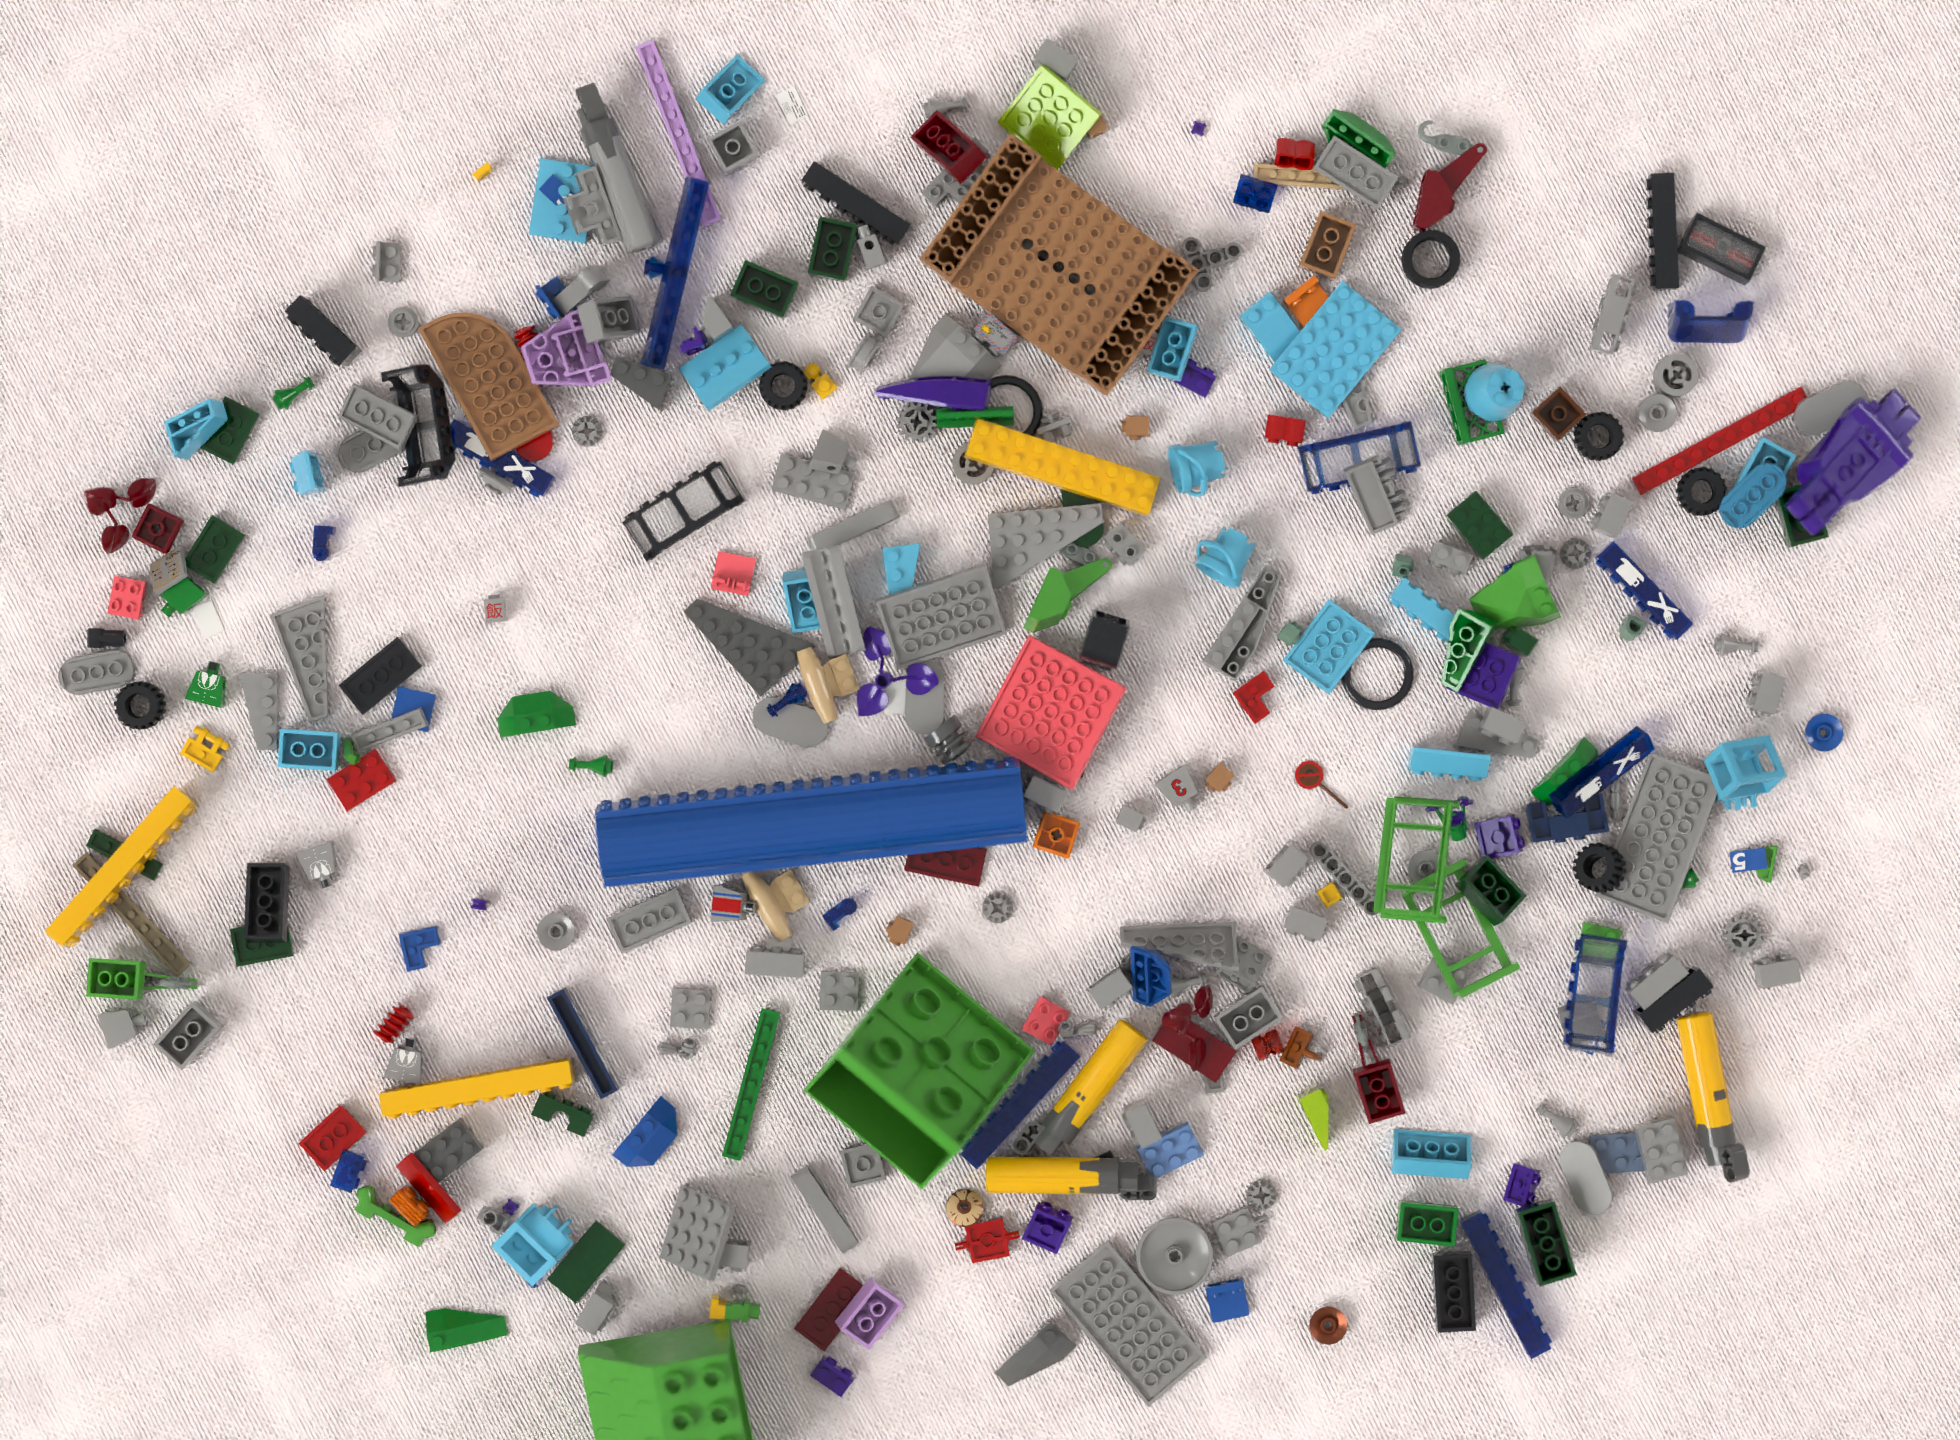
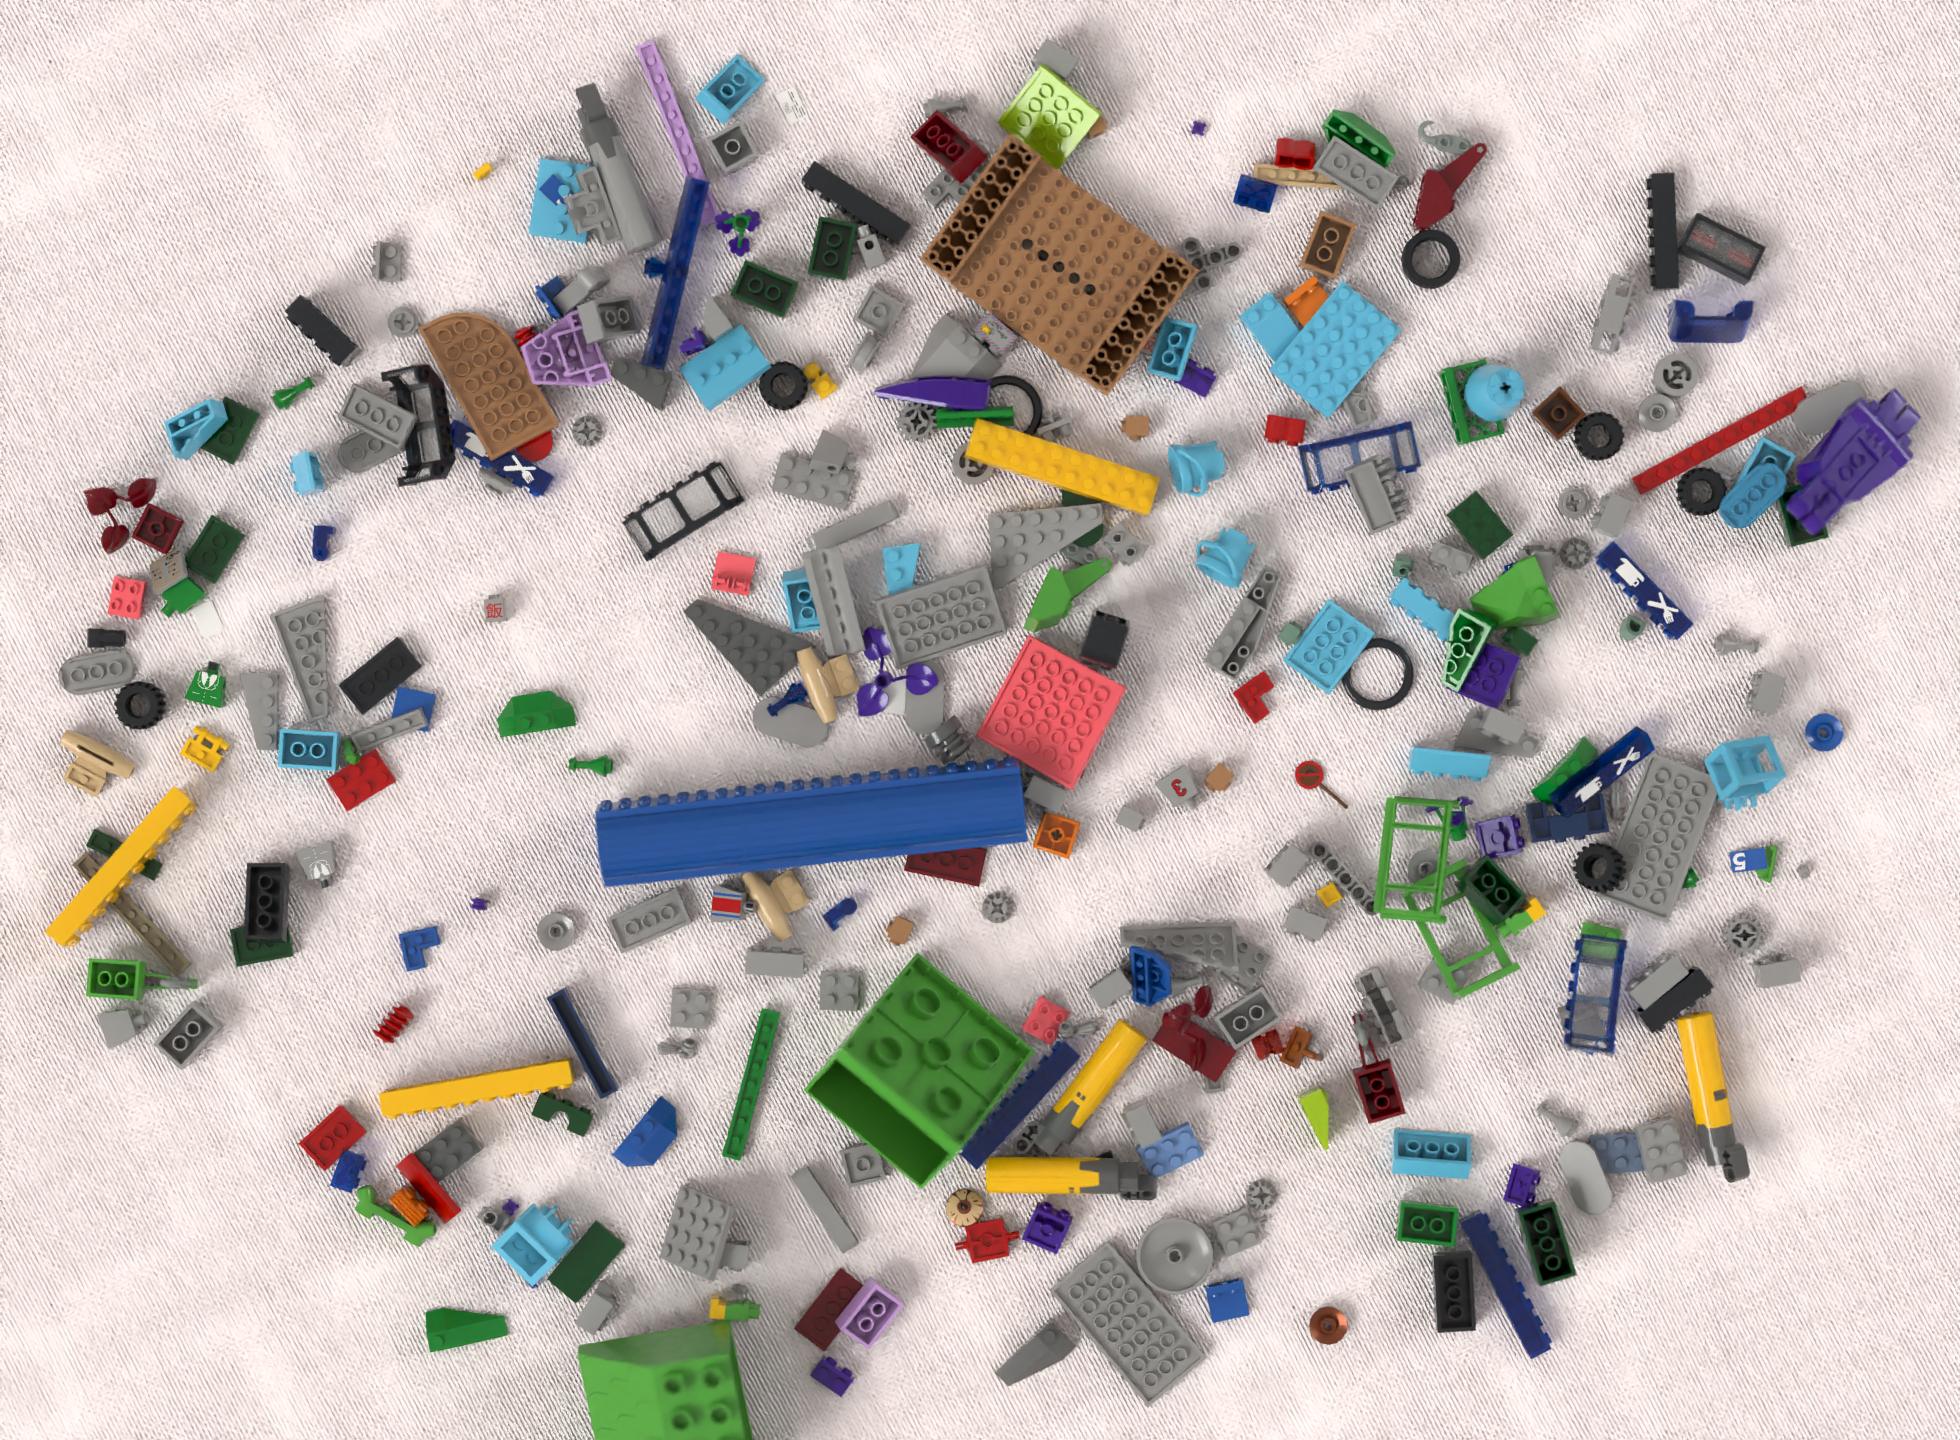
(93, 763): none -> tan plate
(406, 1063): light grey torso -> none
(739, 223): none -> dark purple plant
(1521, 918): none -> bright green hips

